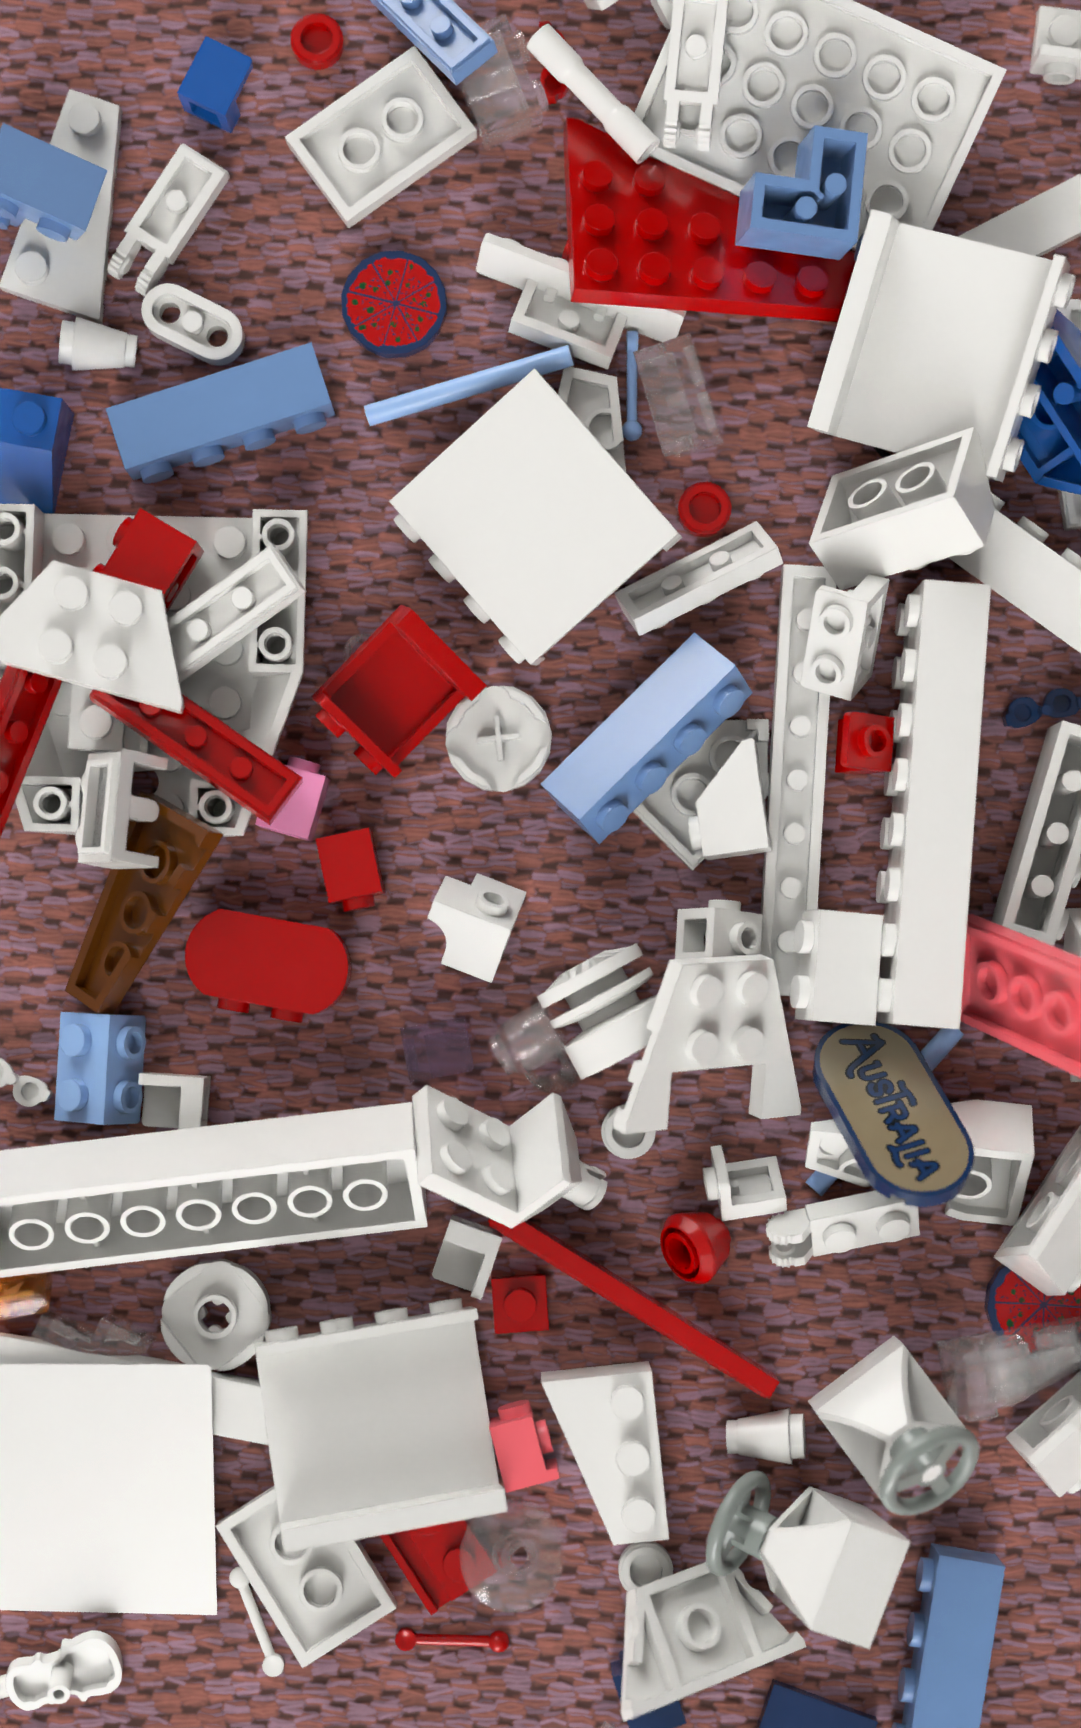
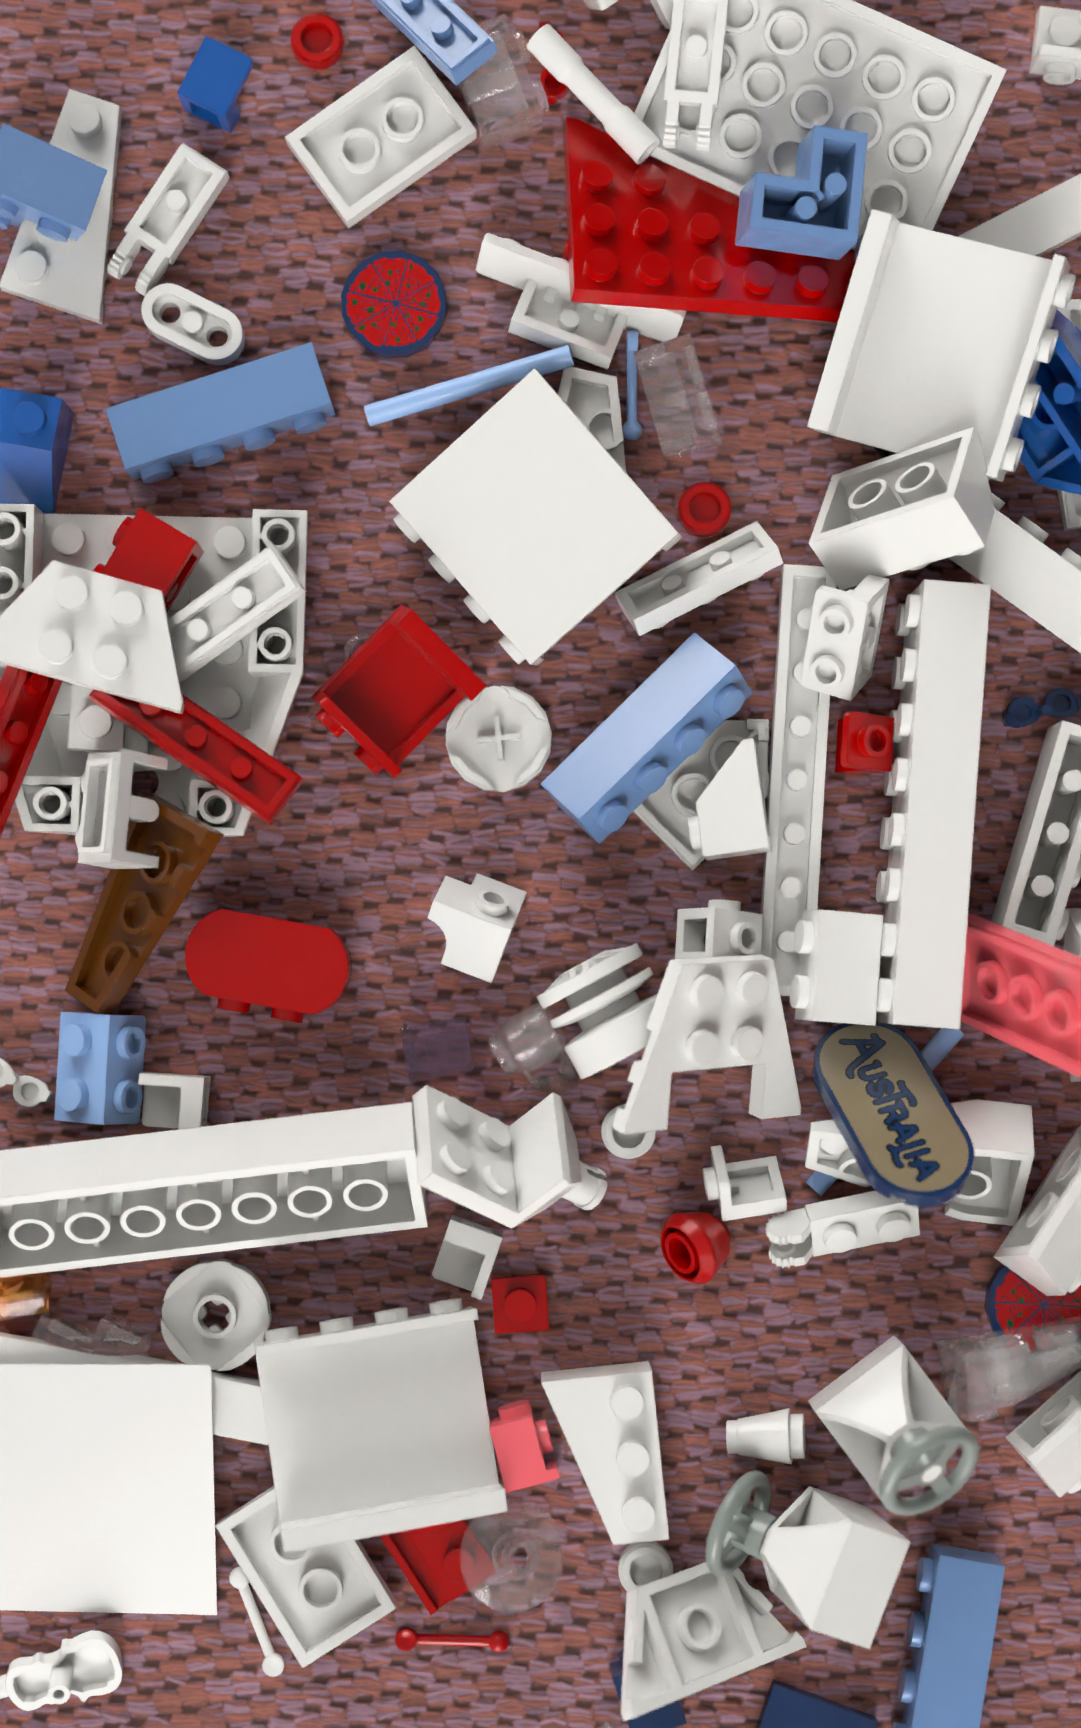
(95, 346): white cone -> none
(303, 810): bright pink brick -> none
(351, 869): red brick -> none
(641, 1306): red tile -> none

